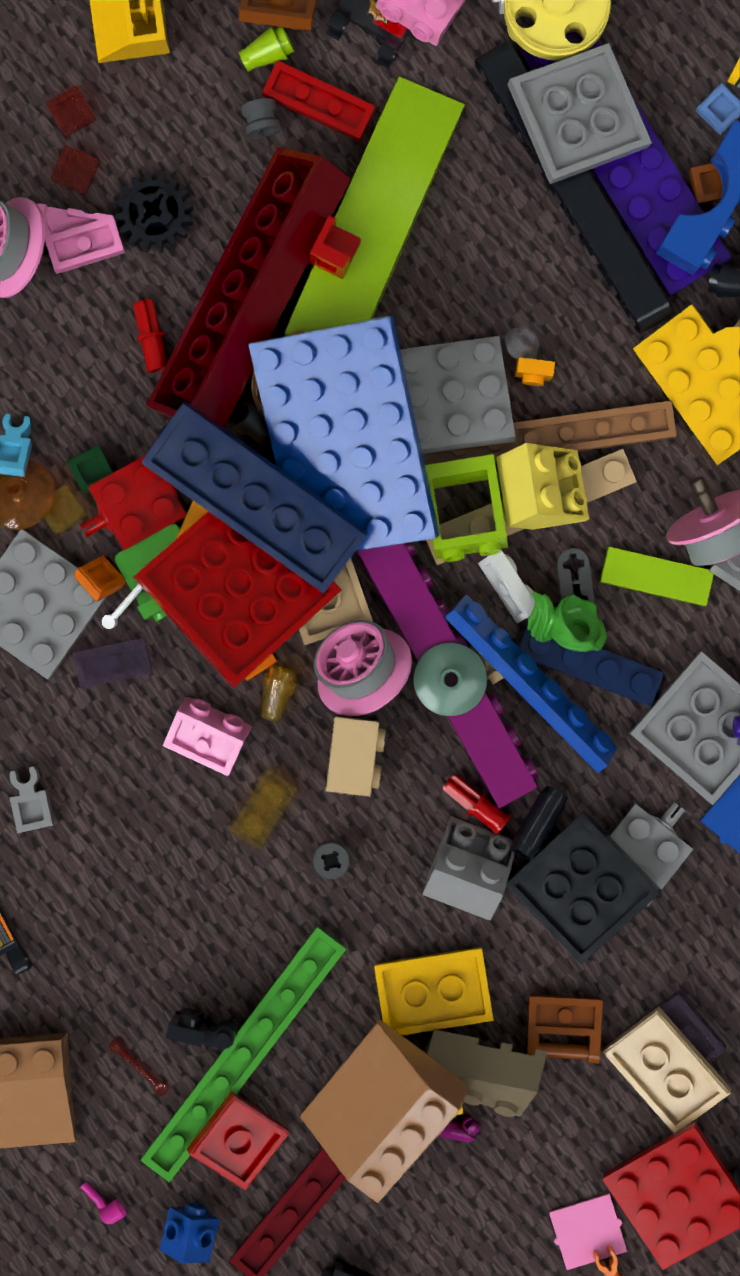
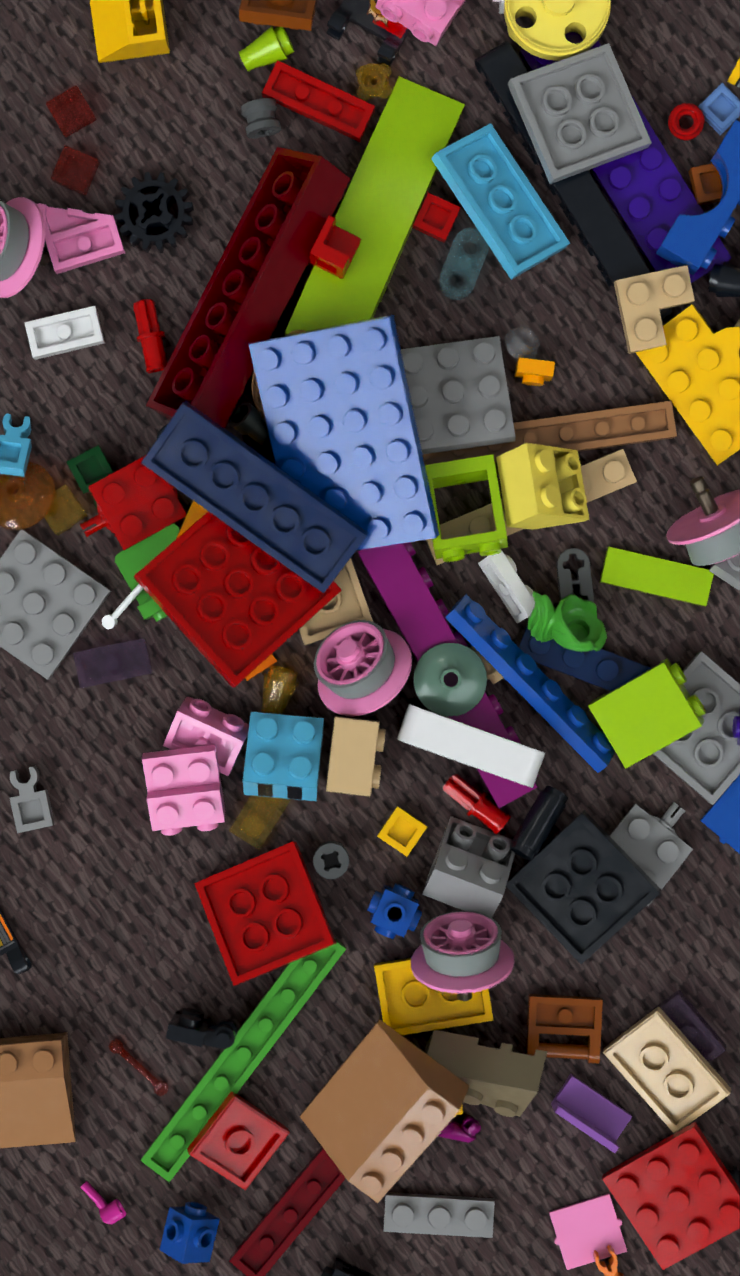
(64, 332): none -> white plate
(99, 578): orange tile -> none
(184, 789): none -> bright pink plate
(265, 913): none -> red plate
(283, 756): none -> medium azure brick
(370, 72): none -> clear yellow plate
(399, 897): none -> blue brick
(402, 831): none -> yellow plate
(436, 217): none -> red plate
(439, 1215): none -> light grey plate
(462, 954): none -> bright pink piece
(463, 264): none -> clear light blue plate
(470, 746): none -> white beam
(500, 201): none -> medium azure plate
(591, 1112): none -> medium lavender panel
(642, 299): none -> tan plate
(648, 712): none -> lime panel
(677, 113): none -> red plate

